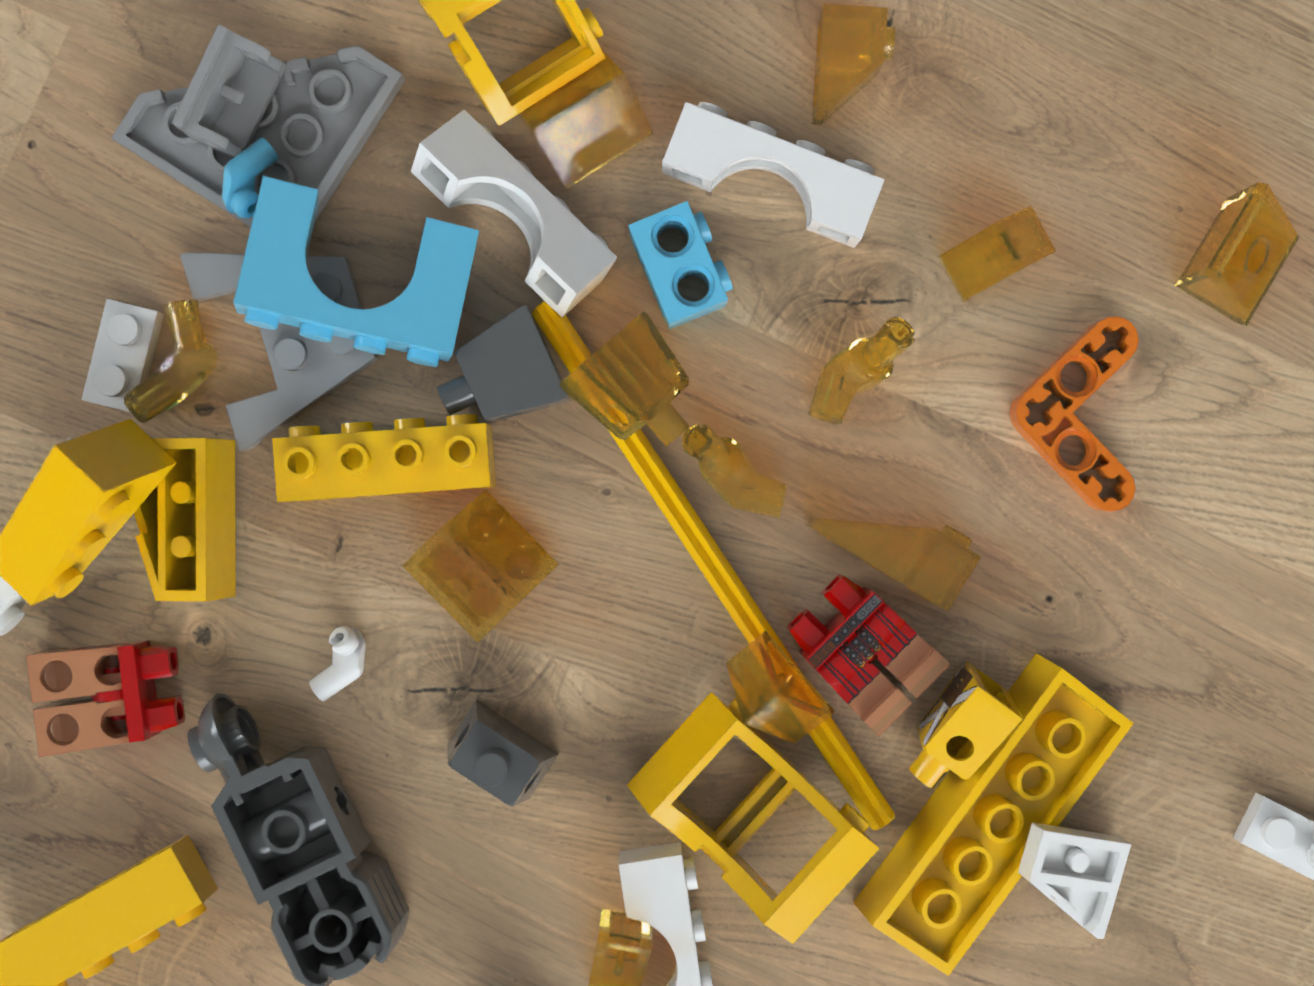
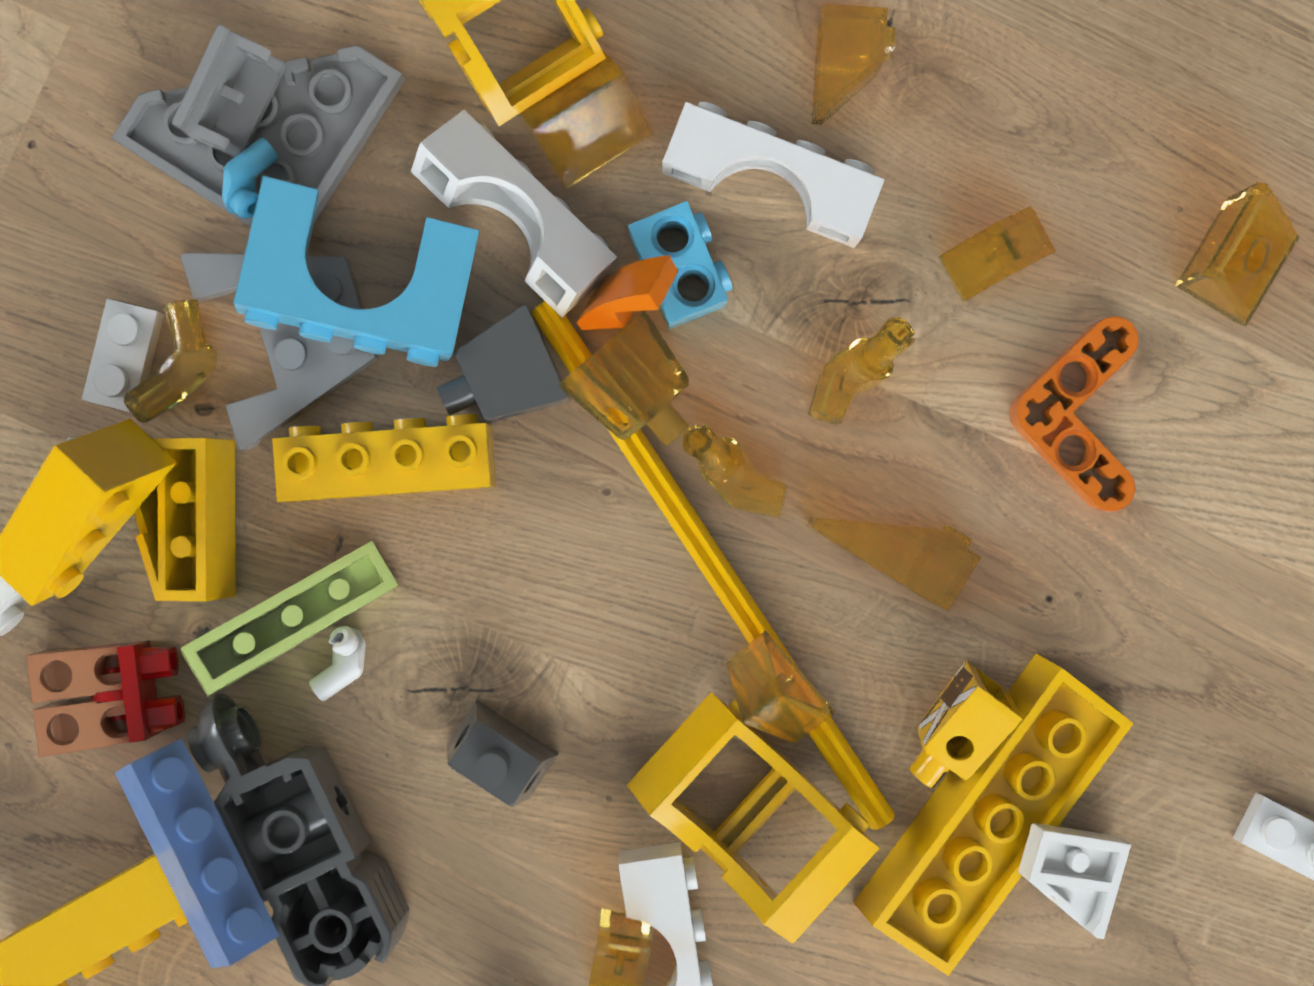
(197, 854): none -> medium blue brick
(287, 619): none -> yellowish green slope
(480, 565): clear yellow slope -> none
(628, 289): none -> orange slope
(853, 639): hips -> none

